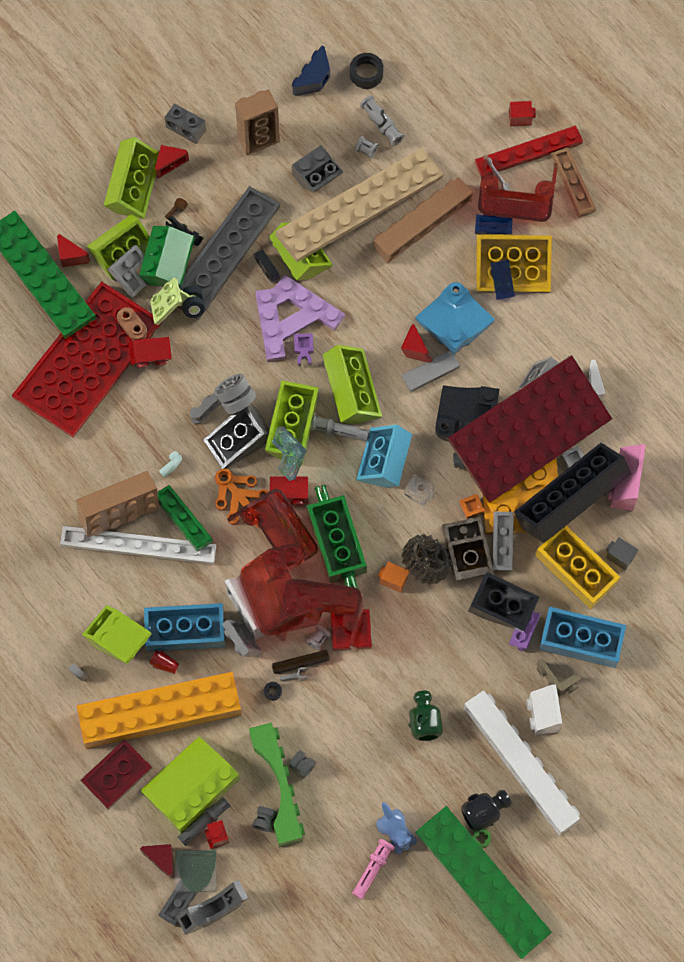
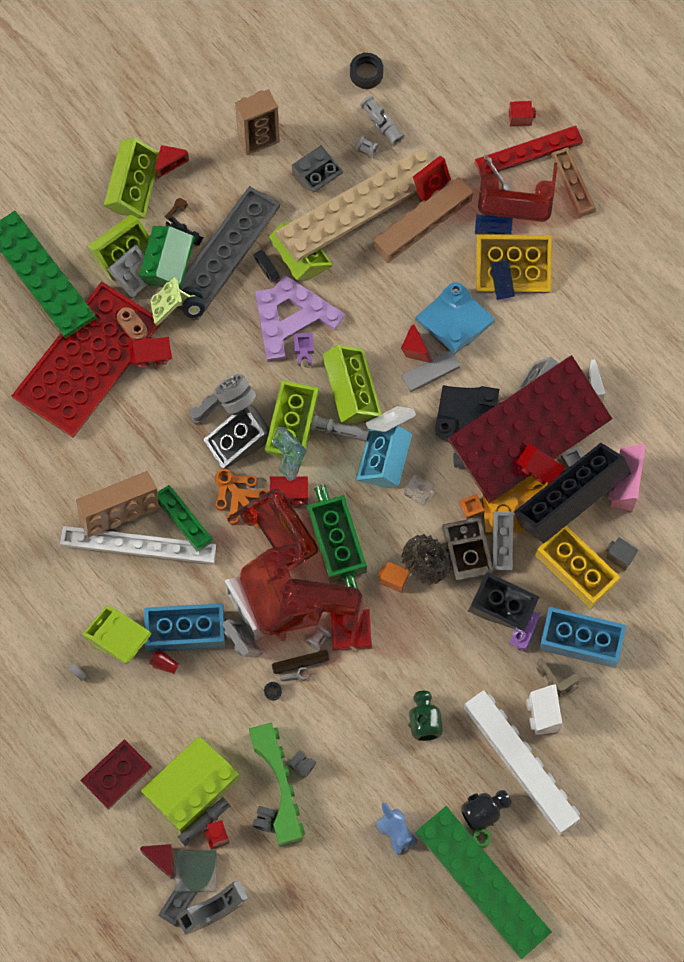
(70, 253): red slope -> none
(159, 710): light orange brick -> none
(176, 459): light aqua arm -> none
(185, 123): dark grey brick -> none
(313, 75): dark blue slope -> none
(377, 860): bright pink pin -> none
(391, 419): none -> white plate
(431, 178): none -> red plate
(539, 464): none -> red brick

